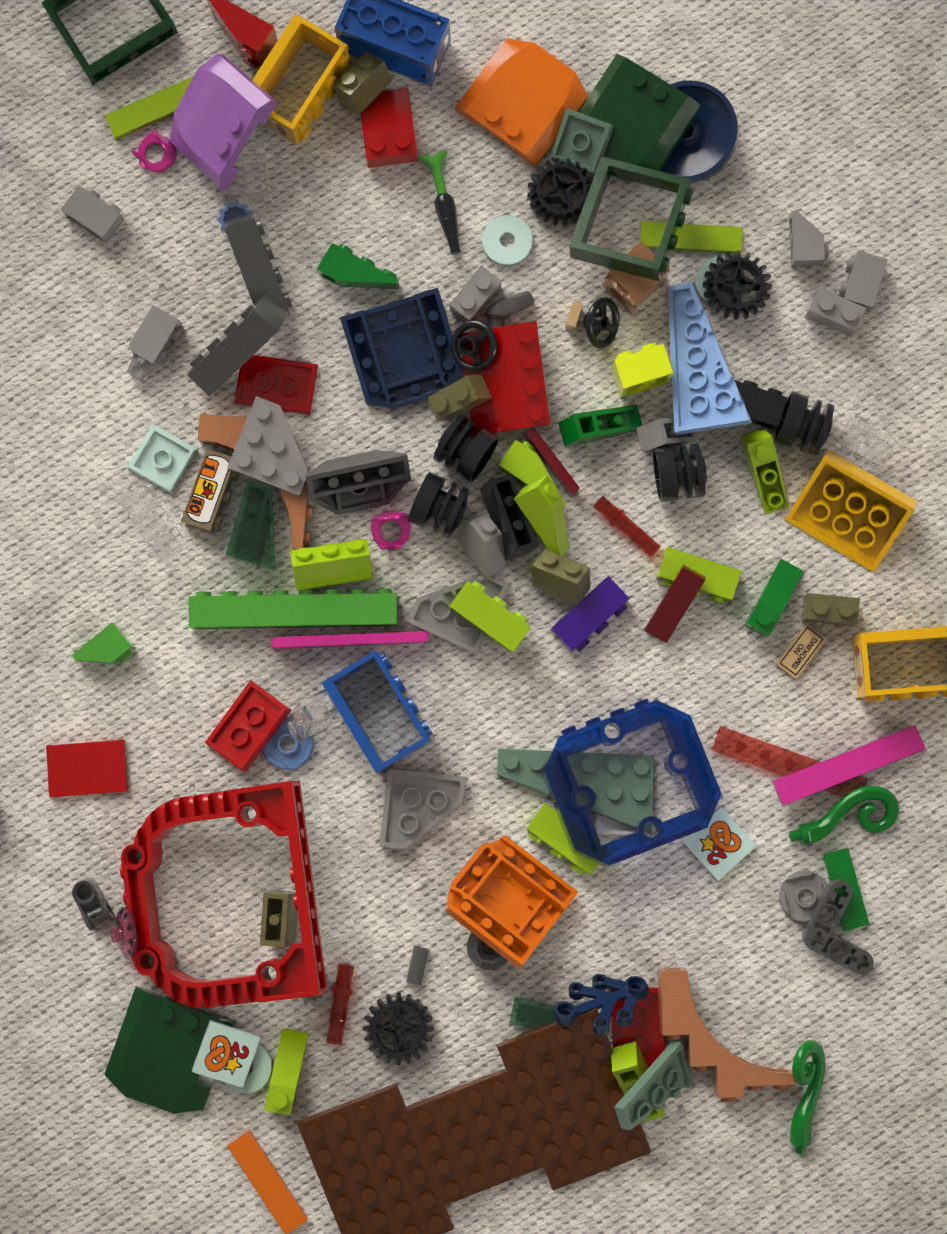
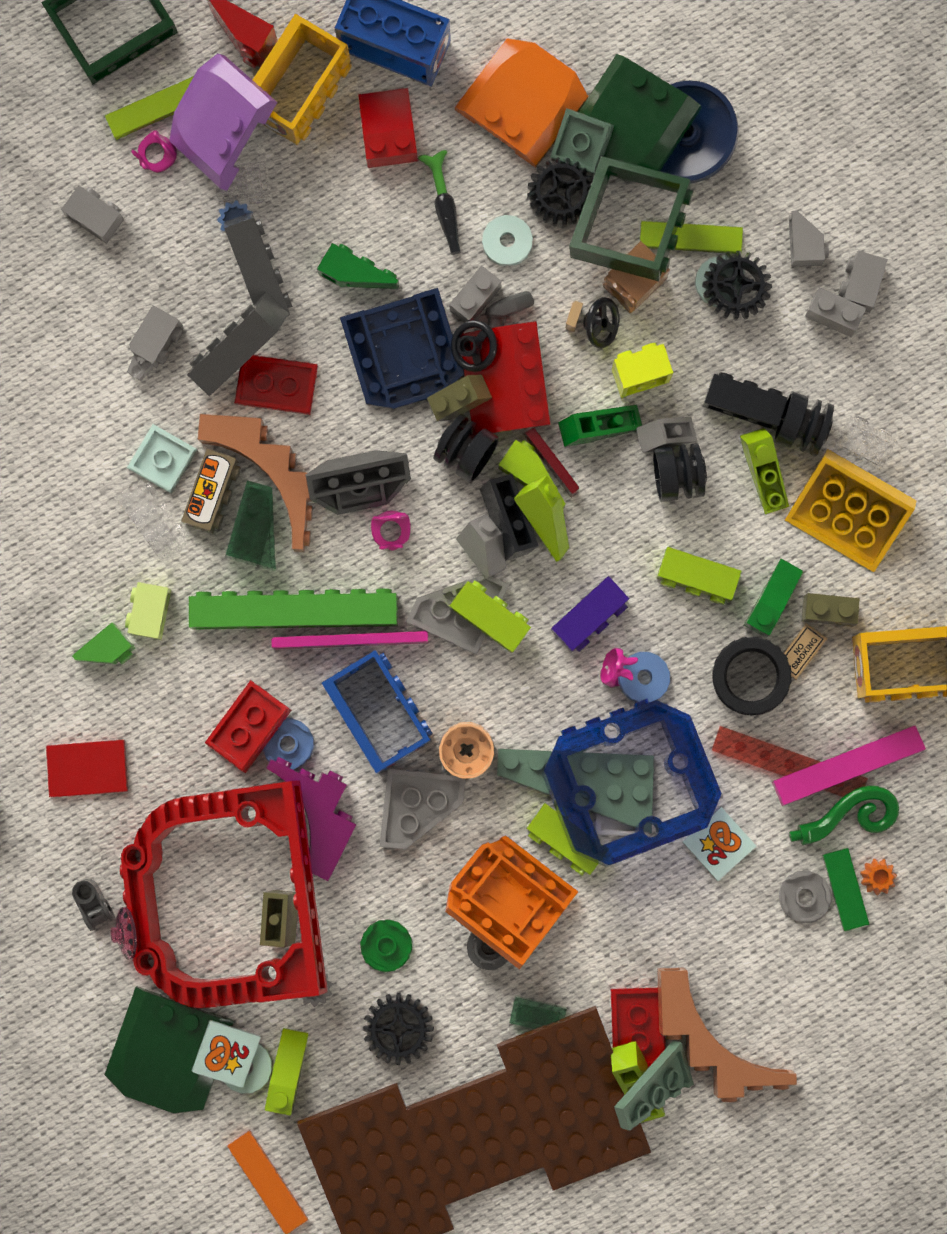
(148, 610): none -> yellowish green brick
(269, 450): light grey plate -> none
(311, 716): clear brick -> none
(327, 829): none -> magenta arch
(331, 564): lime brick -> none
(342, 991): clear red pin -> none
(362, 83): olive brick -> none
(379, 953): none -> green tile
(417, 965): dark grey axle -> none
(438, 505): black wheel -> none
(465, 765): none -> light nougat wheel
(561, 576): olive brick -> none
(615, 662): none -> dark pink piece
(626, 526): clear red pin -> none
(632, 990): dark blue plant -> none
(658, 673): none -> medium blue tile
(674, 603): dark red tile -> none
(701, 379): light blue wing -> none
(762, 646): none -> black tyre
(812, 1075): green plant -> none
(826, 929): dark grey beam -> none
(878, 876): none -> orange piece

